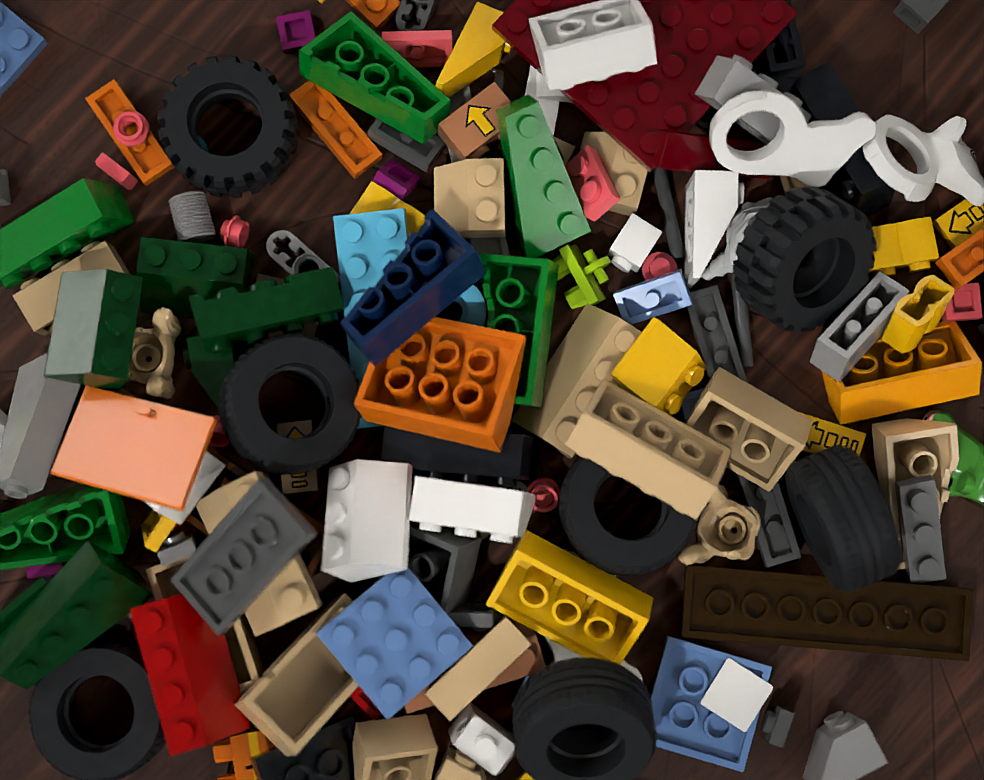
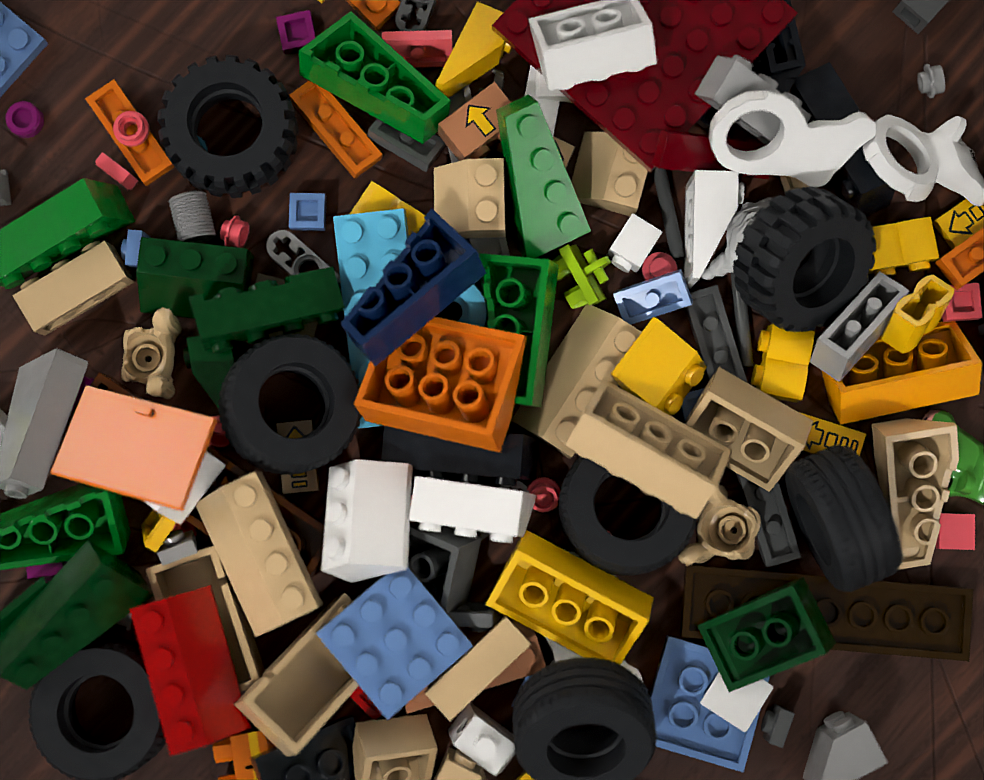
(24, 119): none -> magenta tile
(94, 328): slope -> none
(131, 246): none -> medium blue plate
(243, 556): dark grey plate -> none
(307, 211): none -> medium blue plate
(396, 179): magenta tile -> none
(591, 183): coral plate -> none
(767, 635): none -> dark green slope
(783, 363): none -> yellow brick
(920, 529): dark grey plate -> none
(931, 80): none -> light grey plate
(956, 532): none -> coral tile

